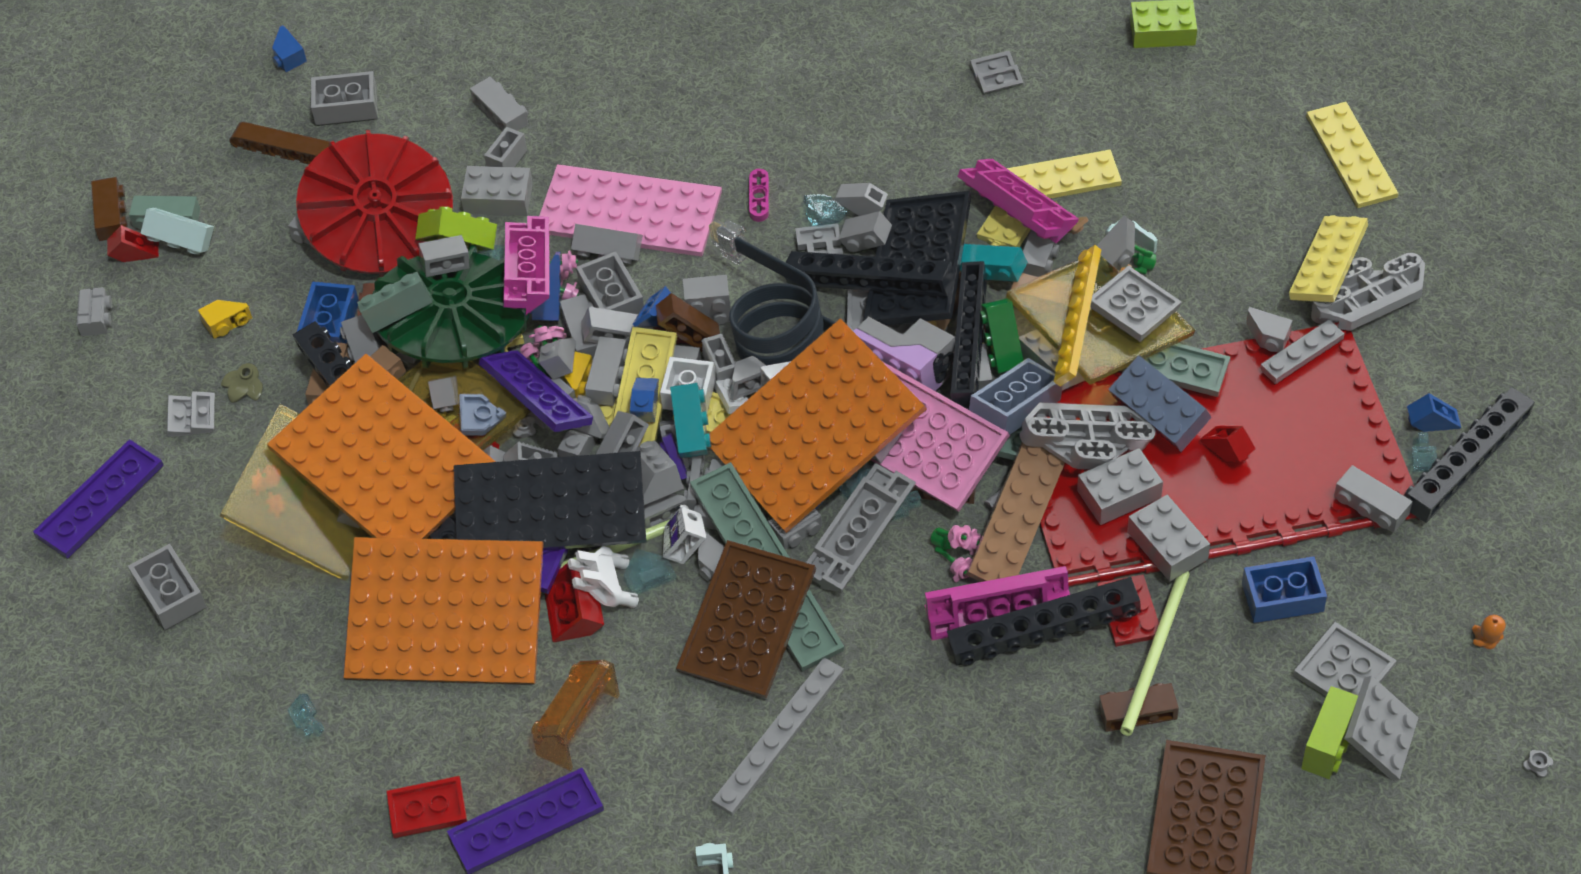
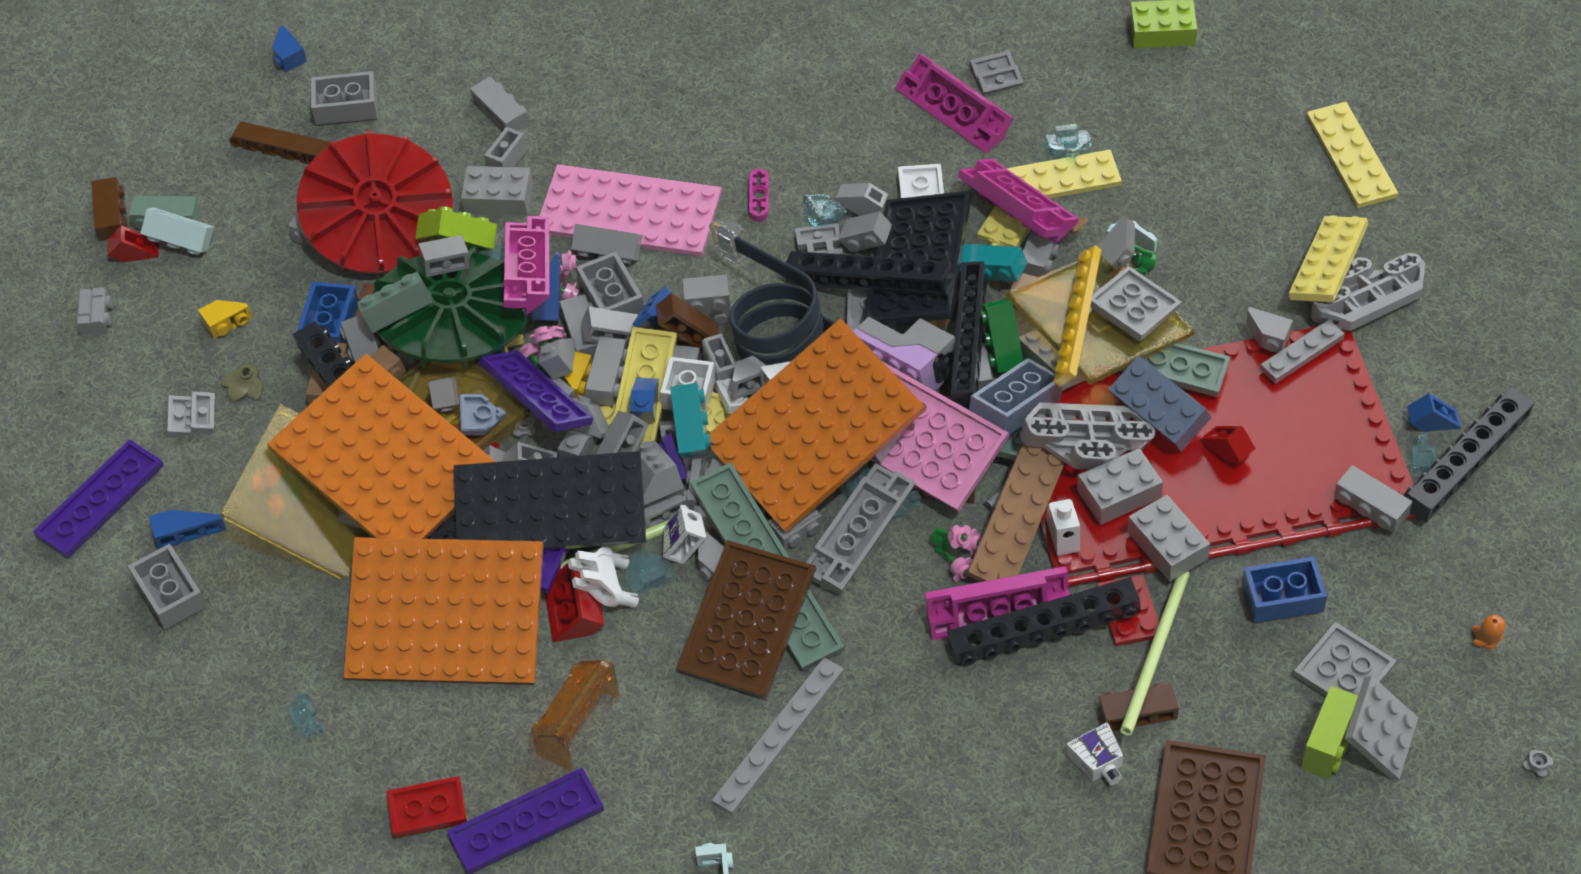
(183, 526): none -> blue slope
(920, 180): none -> white plate
(954, 103): none -> dark pink slope
(1060, 519): none -> white torso
(1068, 140): none -> clear light blue plate
(1097, 754): none -> white torso

